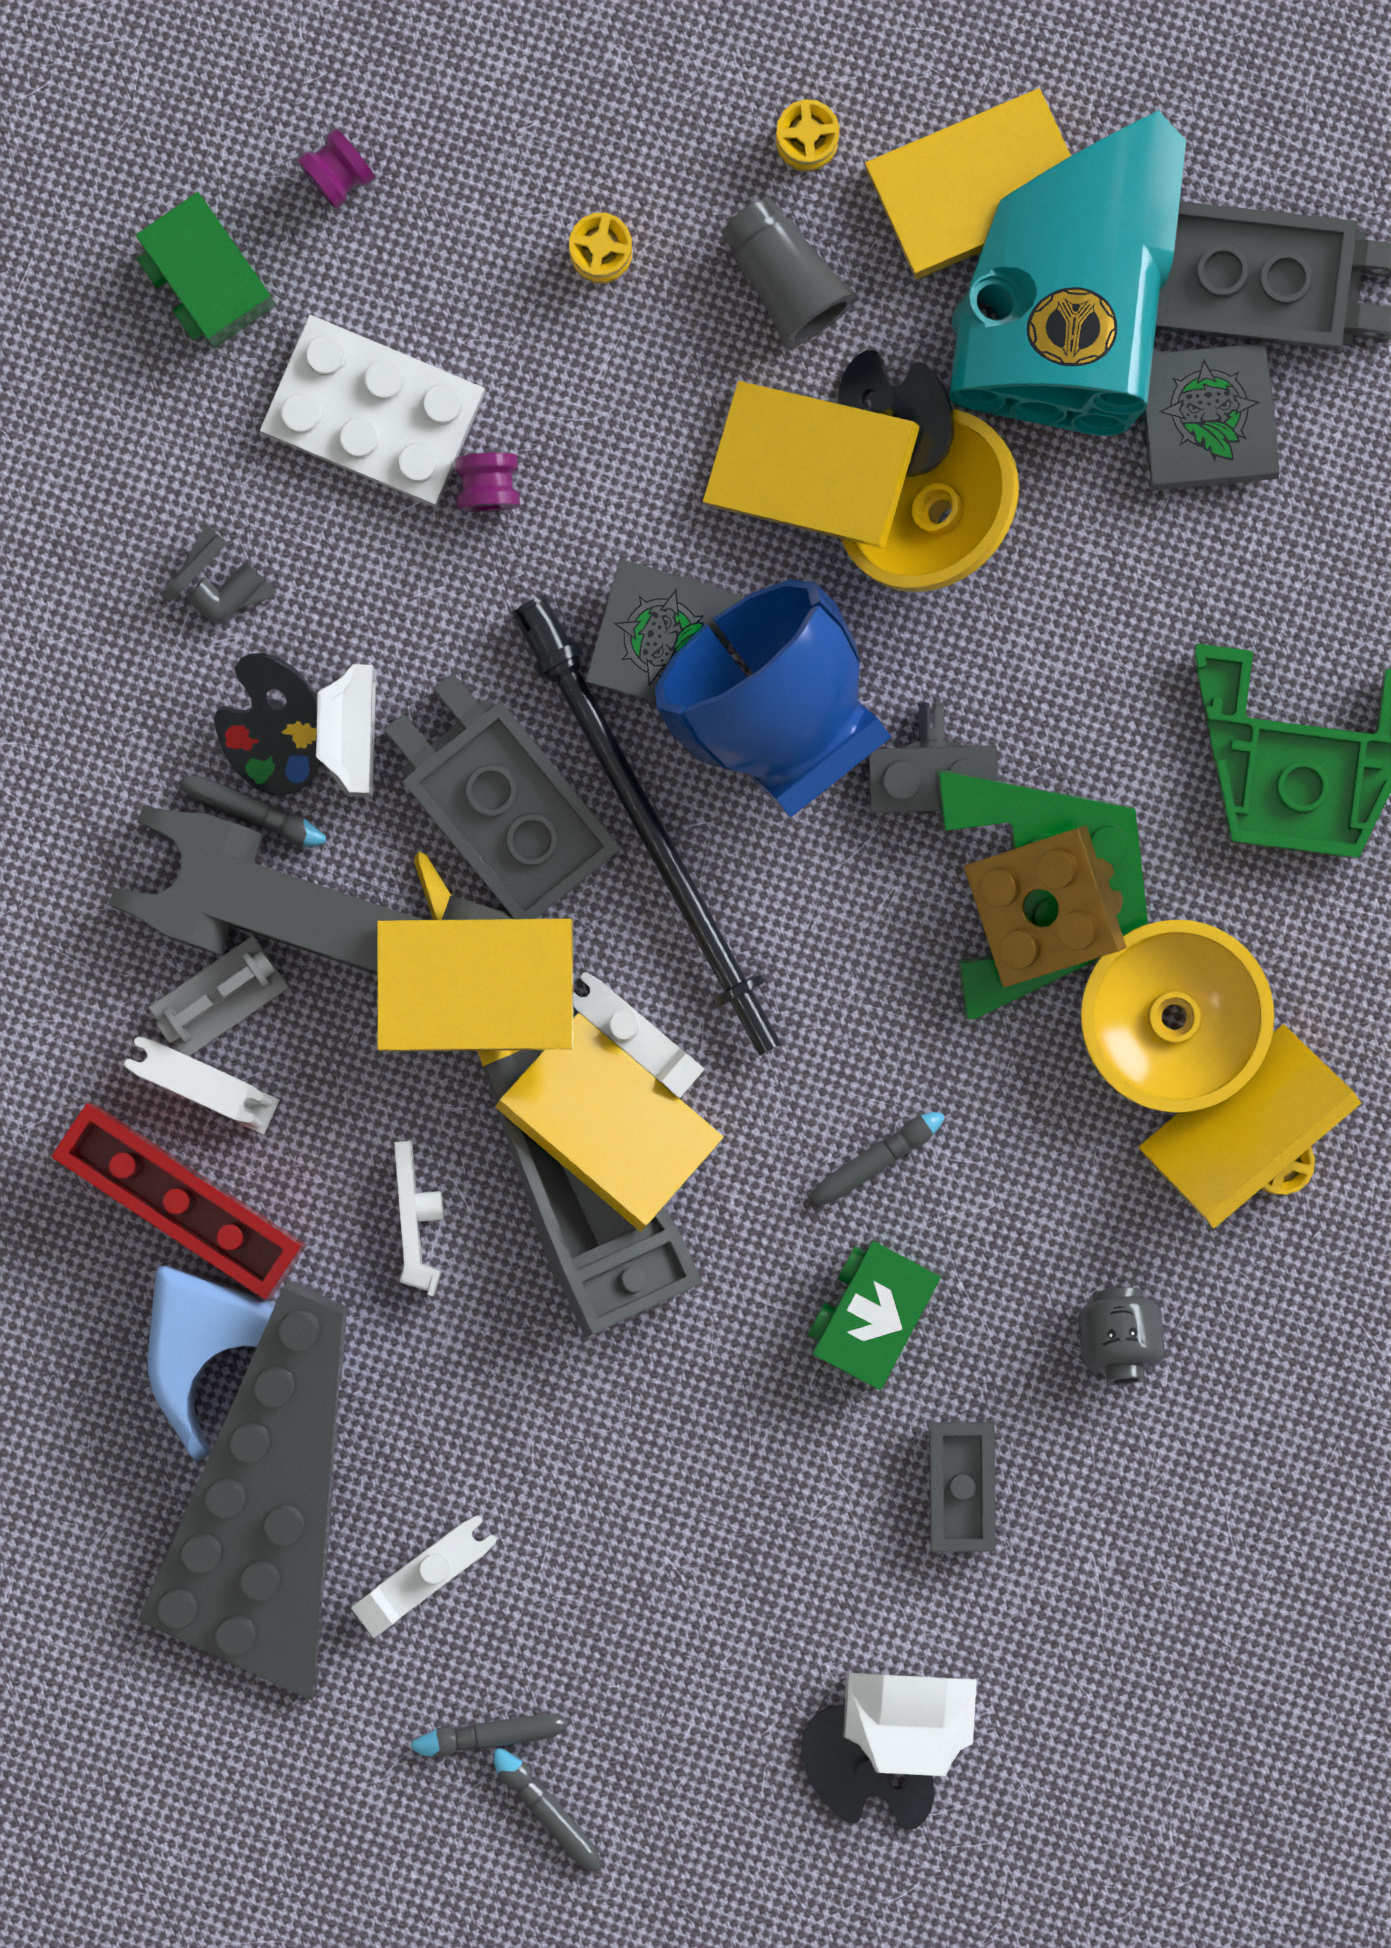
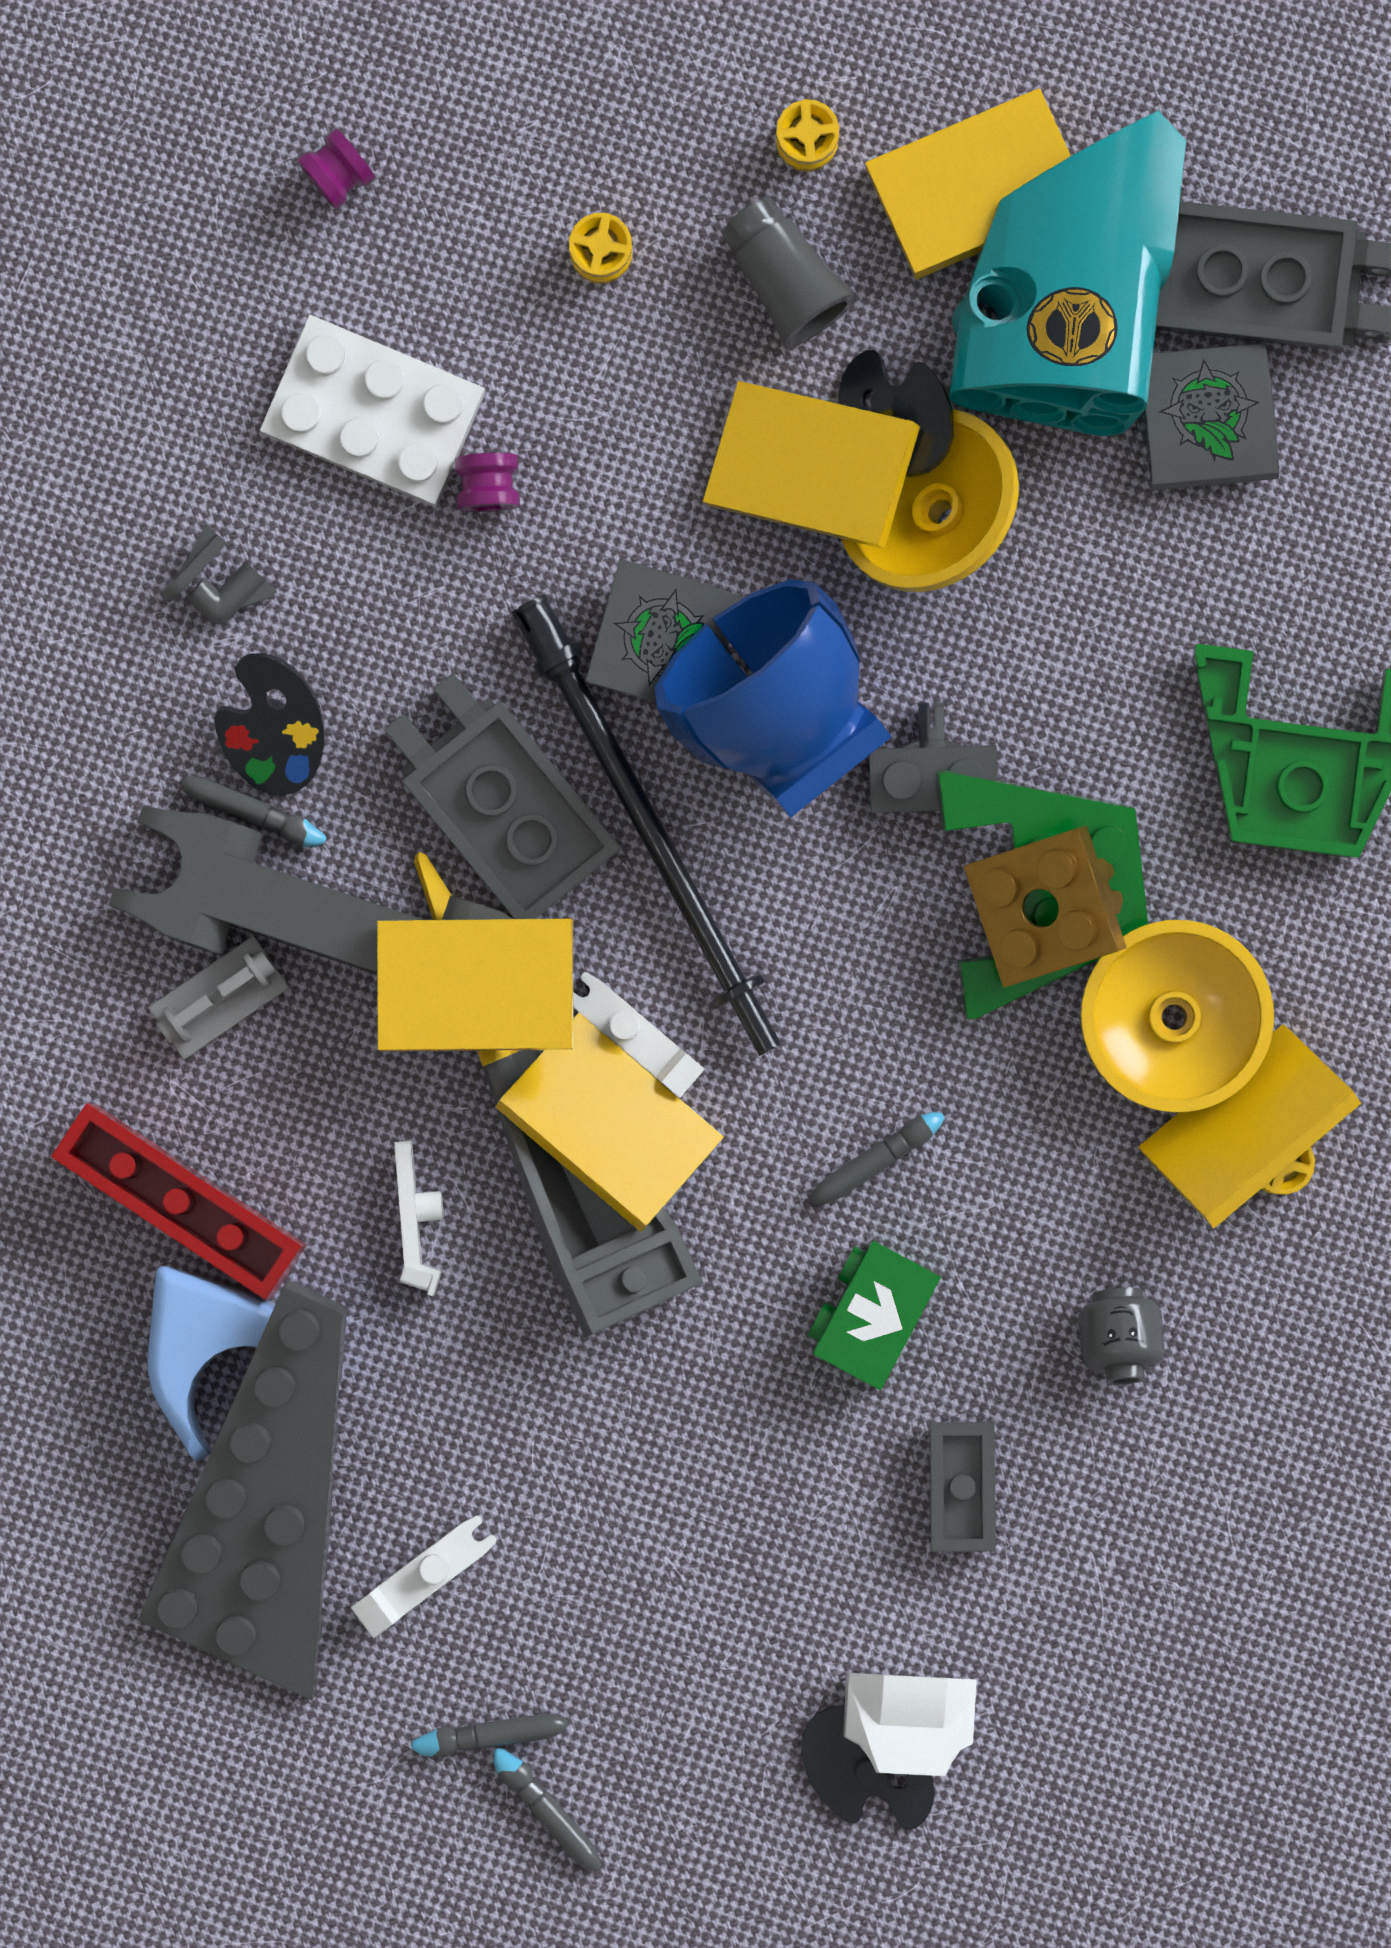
(203, 1085): white piece -> none
(204, 271): green brick -> none
(348, 730): white slope -> none

